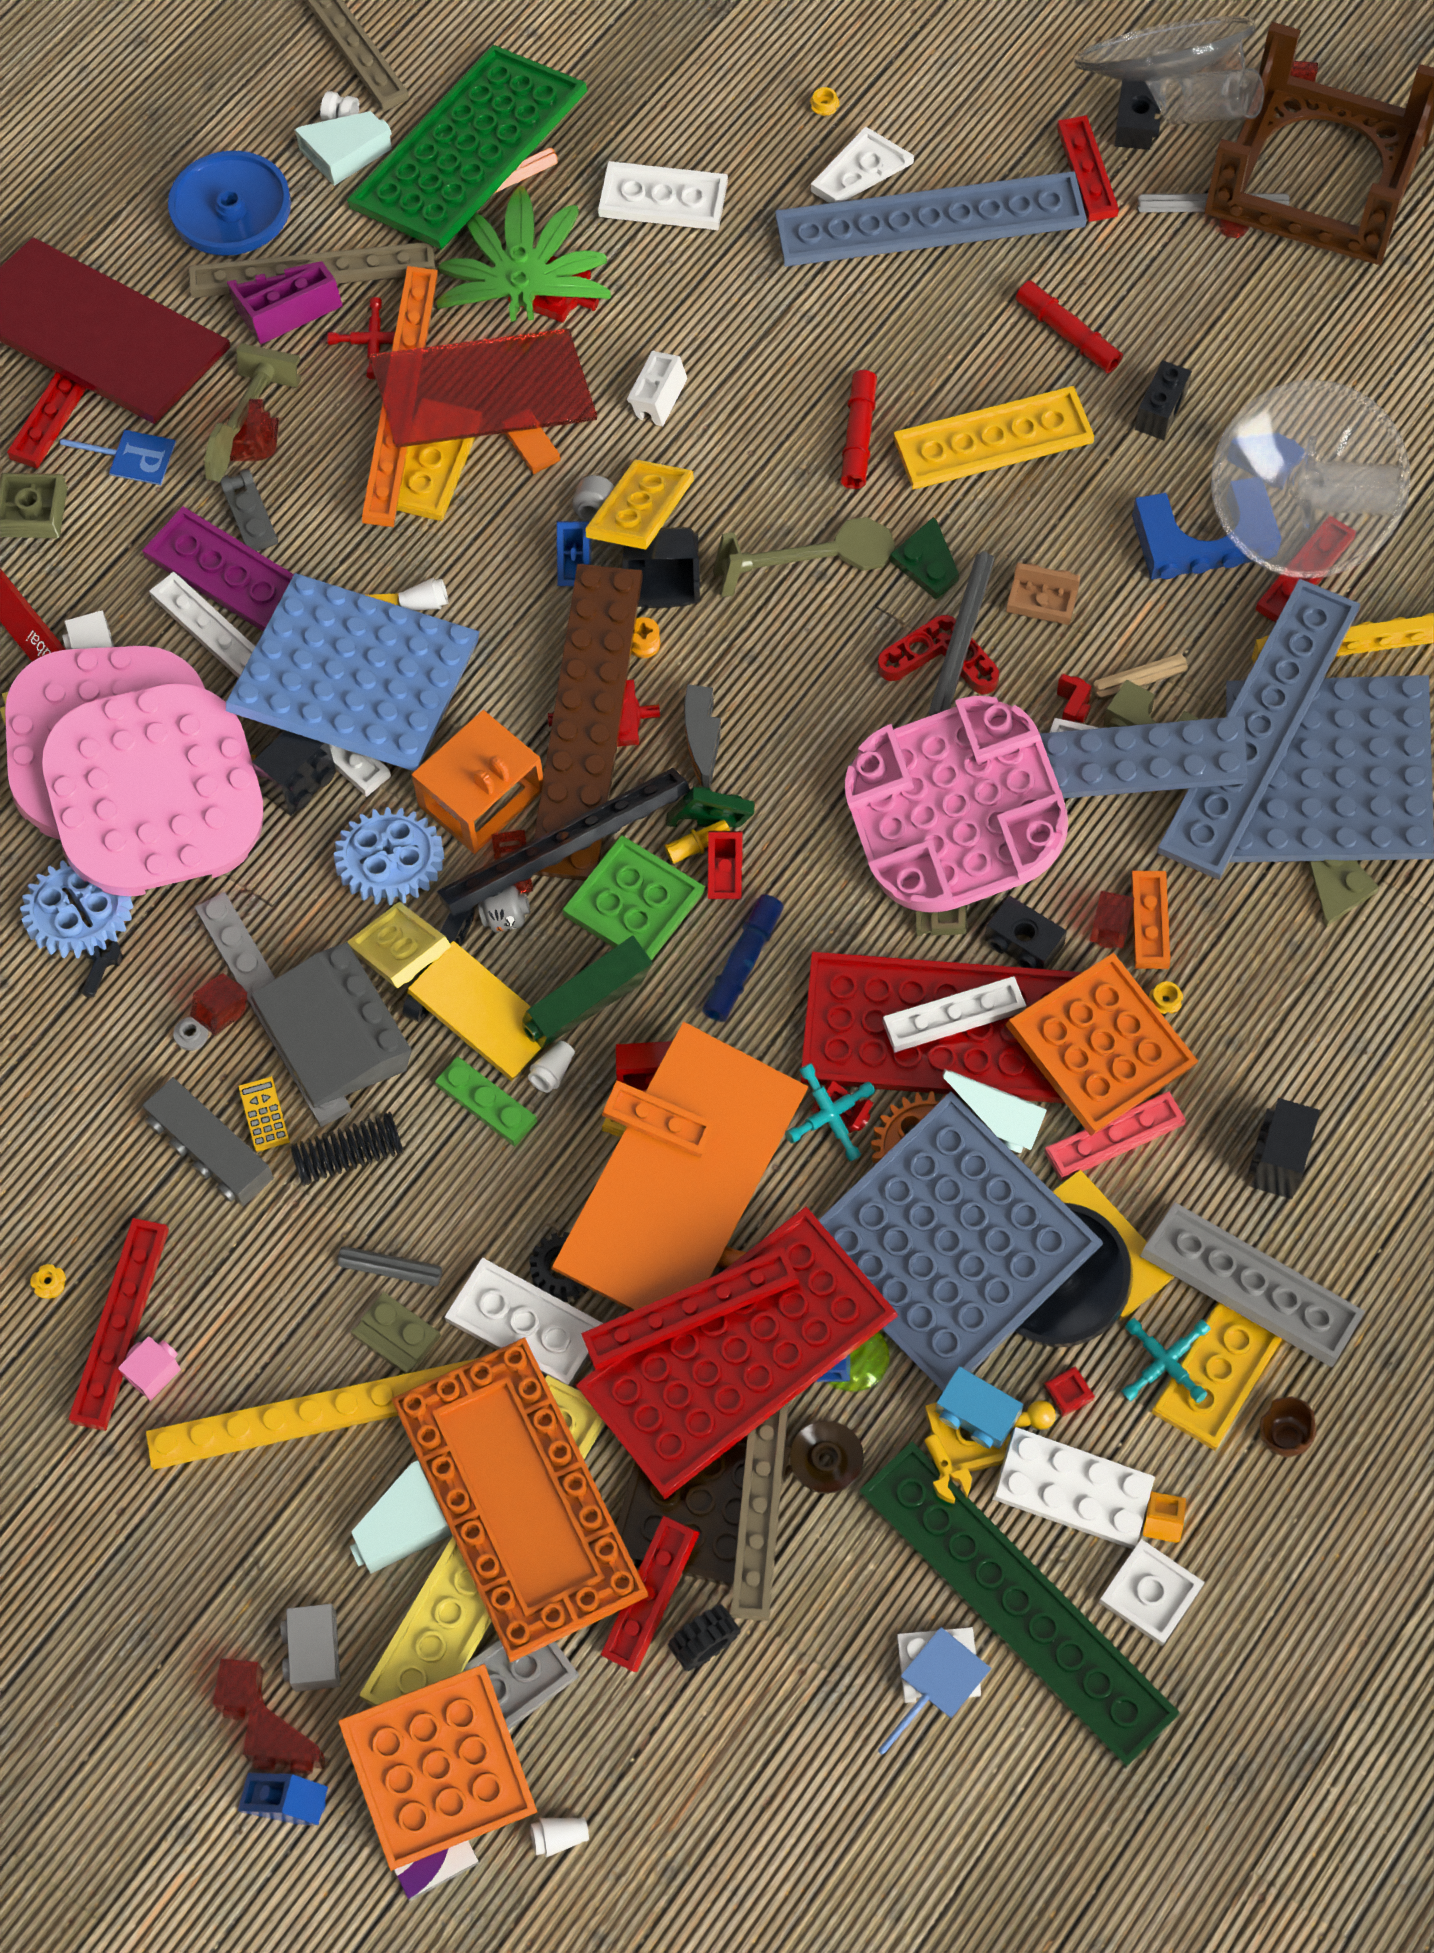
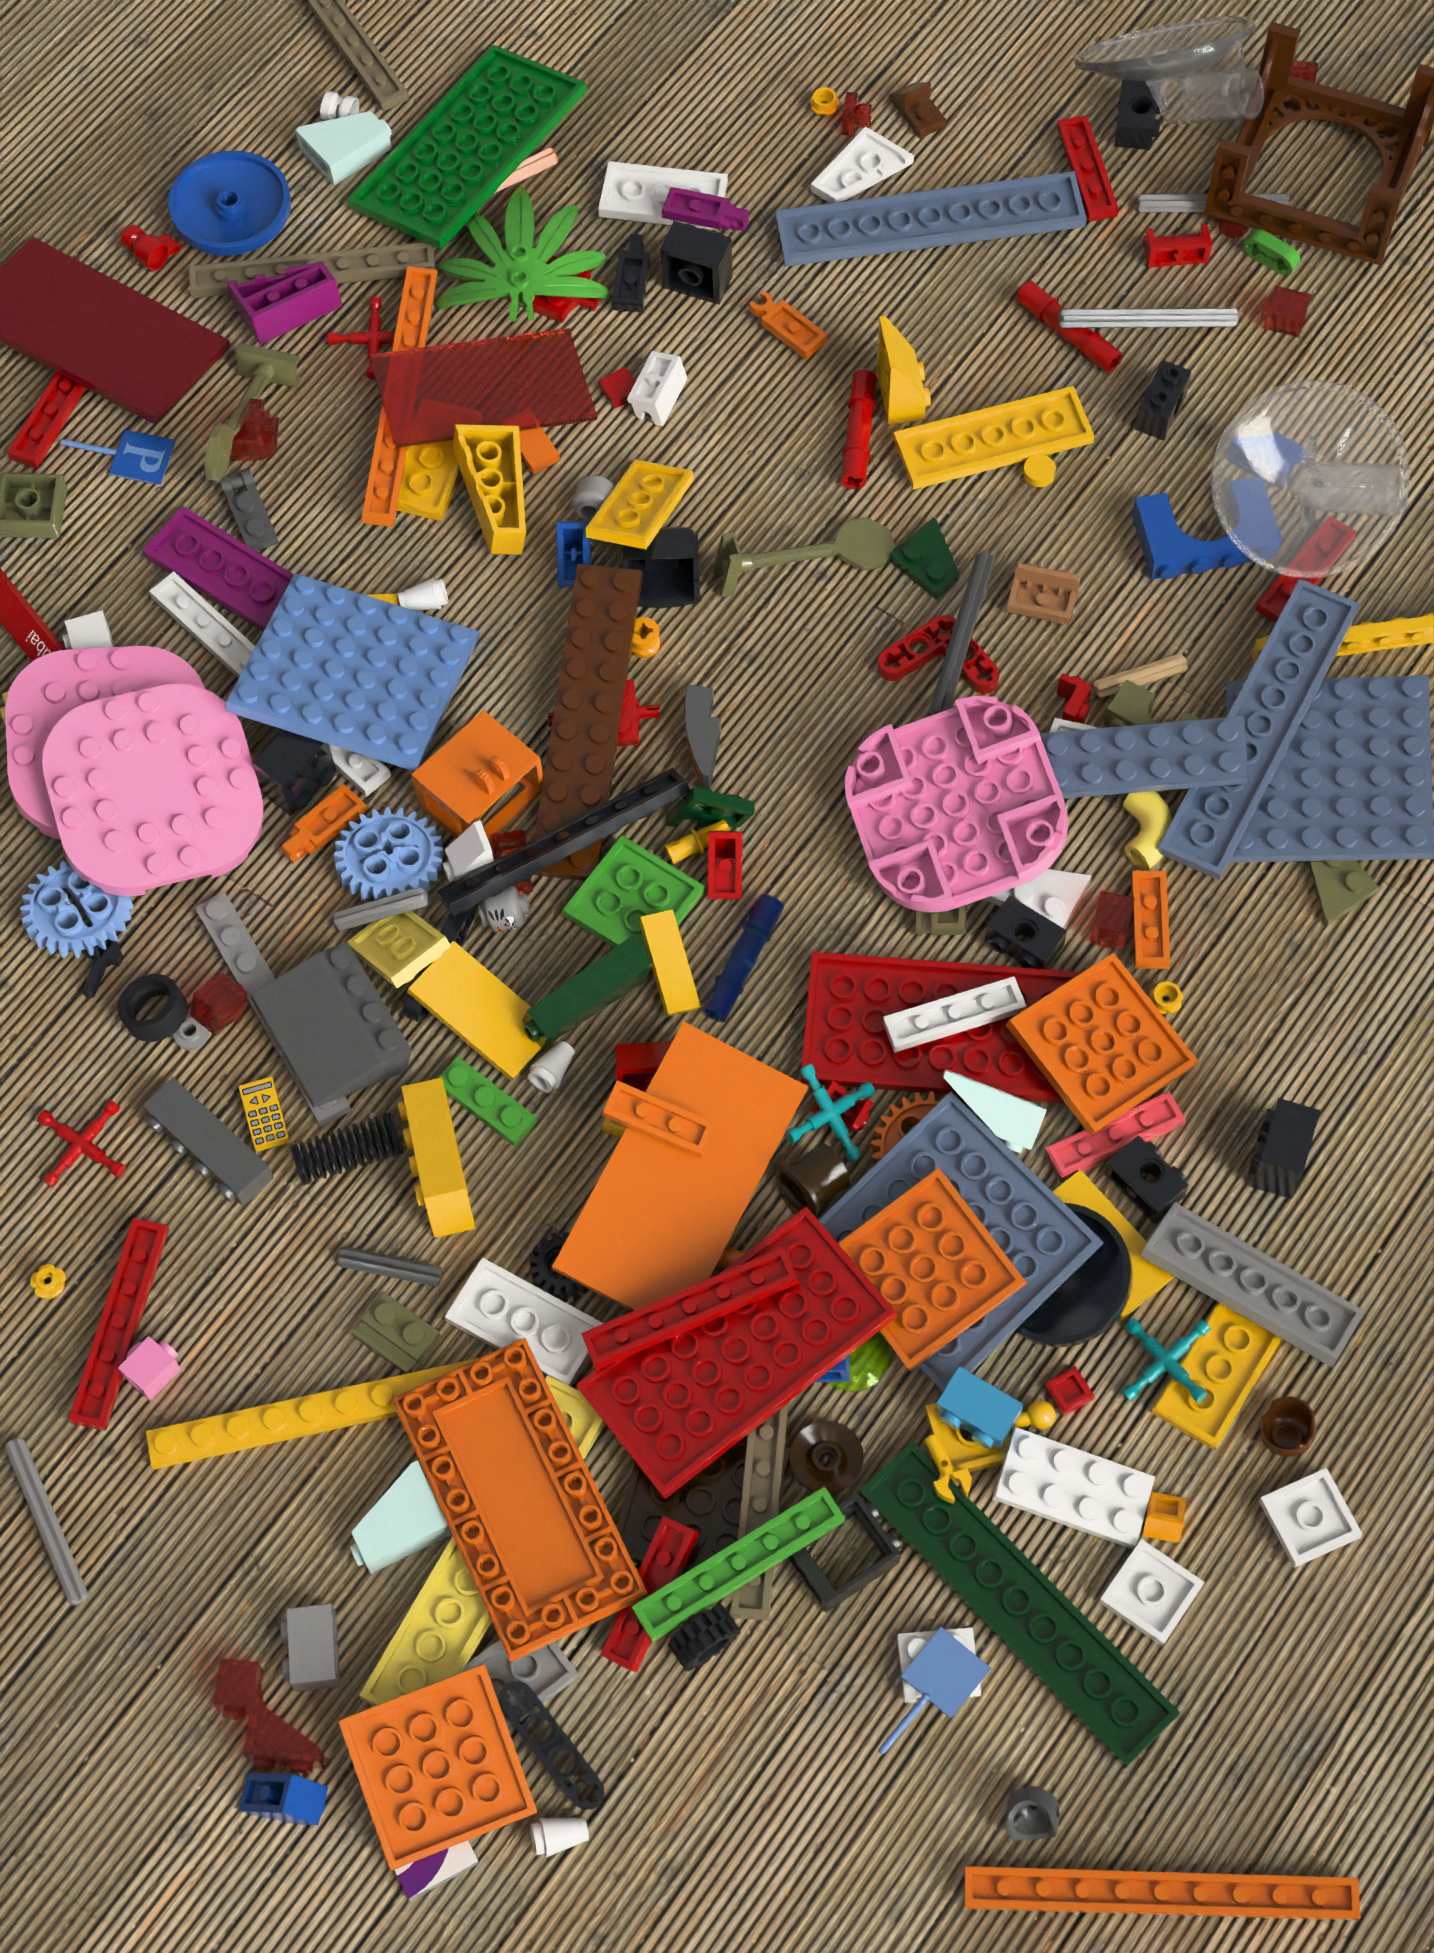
(46, 1521): none -> light grey axle
(81, 1143): none -> red piece
(141, 991): none -> black tyre
(148, 248): none -> red piece
(323, 823): none -> orange hinge
(380, 908): none -> light grey axle
(436, 1157): none -> yellow wedge
(468, 853): none -> white slope
(493, 476): none -> yellow wedge
(556, 1741): none -> black beam
(617, 387): none -> red tile
(631, 277): none -> black hinge
(669, 963): none -> yellow tile
(696, 262): none -> black brick
(704, 210): none -> magenta hinge
(738, 1564): none -> bright green plate
(789, 325): none -> orange plate
(811, 1179): none -> dark brown piece
(855, 114): none -> clear red tile
(884, 1541): none -> pearl dark grey window
(900, 376): none -> yellow slope
(918, 109): none -> reddish brown slope
(931, 1267): none -> orange plate
(1032, 1814): none -> dark grey piece
(1039, 470): none -> yellow tile
(1050, 894): none -> white wing
(1148, 317): none -> axle
(1150, 1197): none -> black brick
(1154, 821): none -> light yellow cylinder
(1161, 1893): none -> orange plate
(1177, 248): none -> red hinge
(1271, 252): none -> bright green beam
(1286, 311): none -> clear red brick
(1310, 1517): none -> white plate

